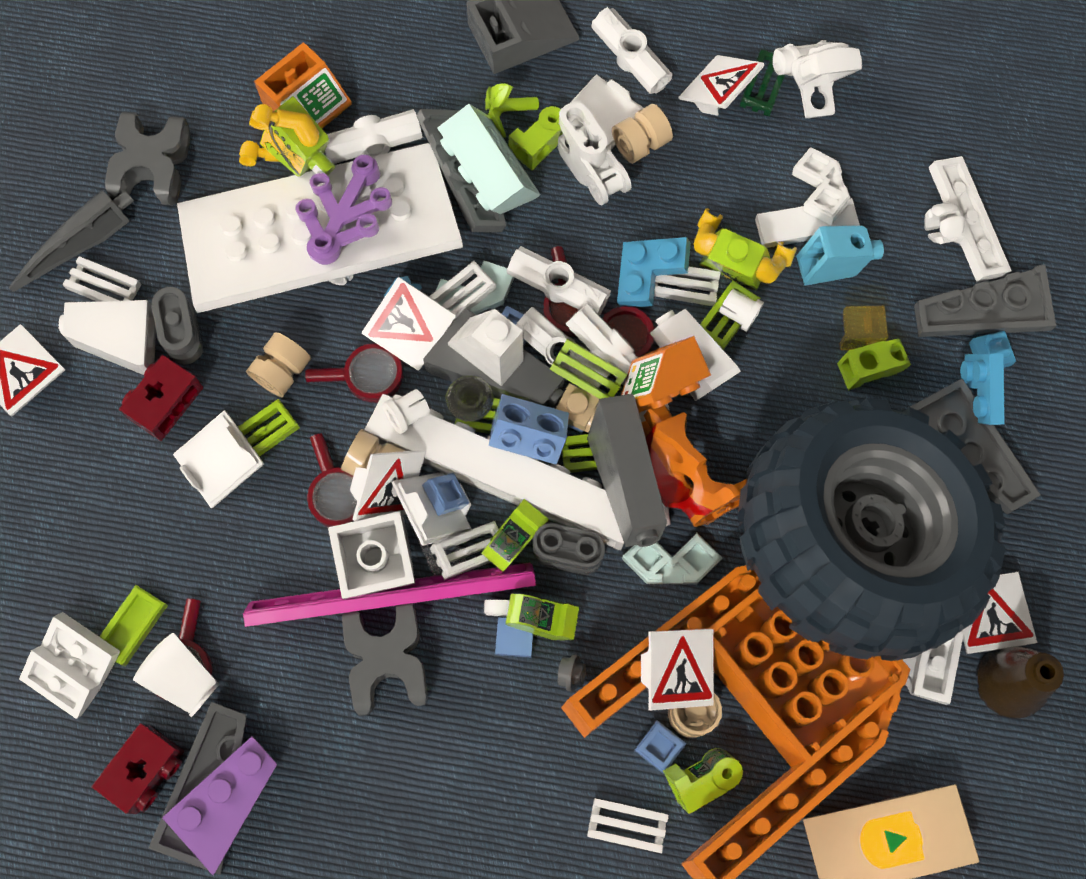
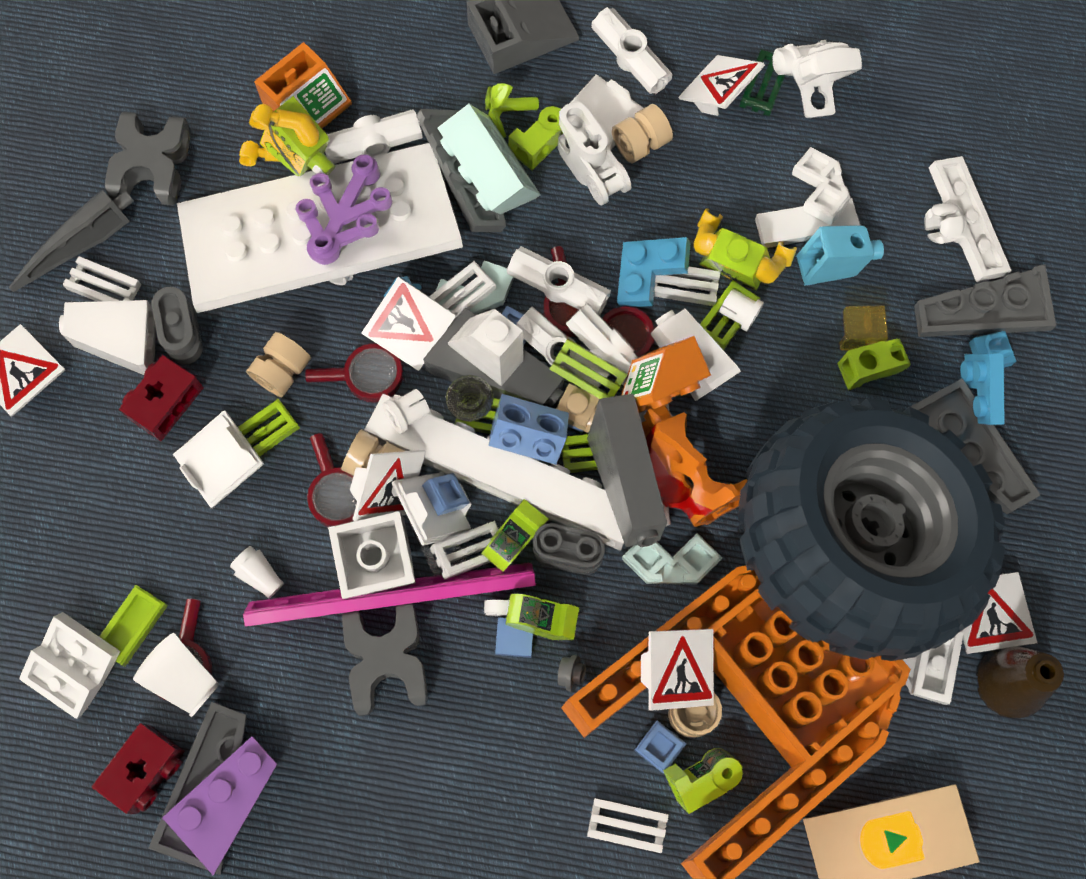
(256, 571): none -> white cone

